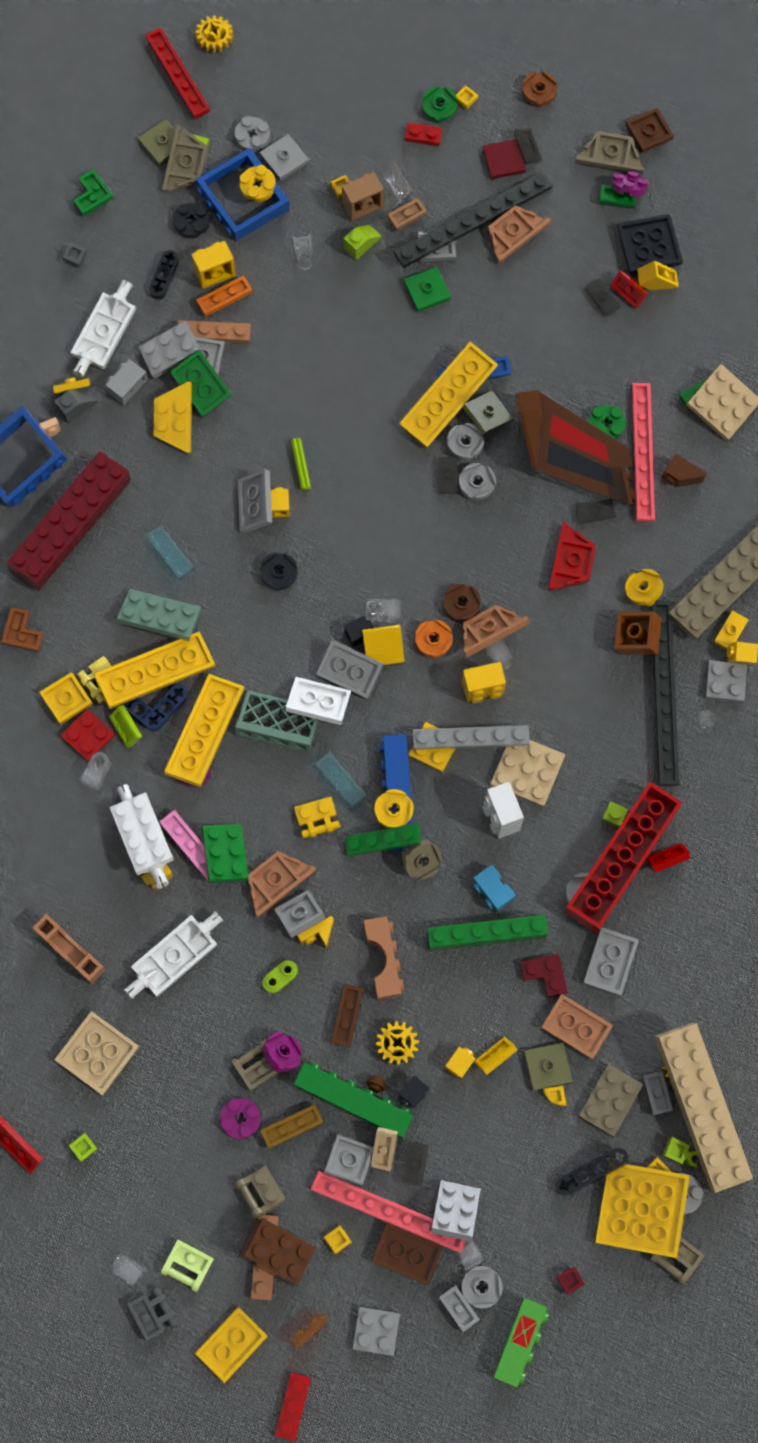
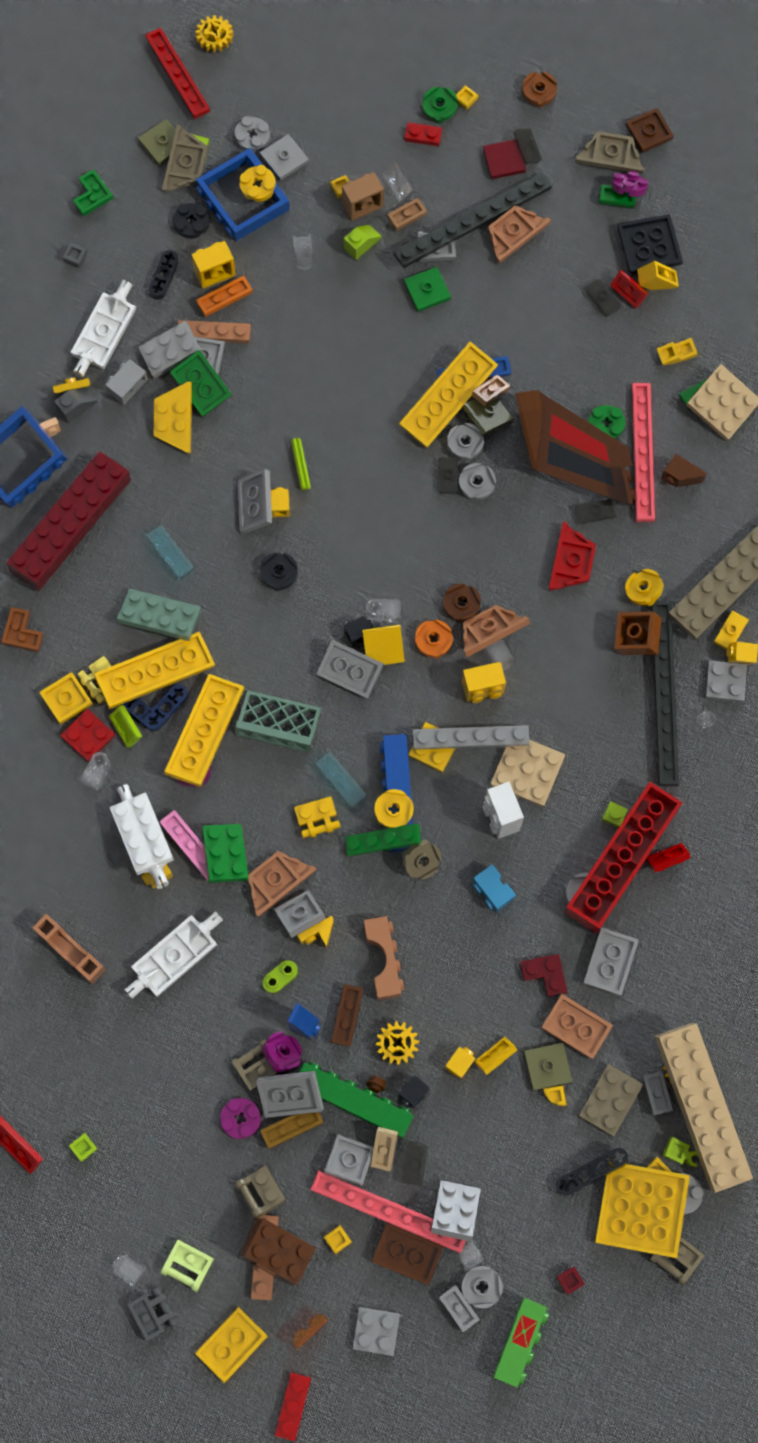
(97, 1053): tan plate -> none
(290, 1094): none -> light grey plate
(303, 1022): none -> blue slope
(318, 700): white plate -> none
(487, 933): green brick -> none
(490, 390): none -> medium nougat plate
(678, 352): none -> yellow slope

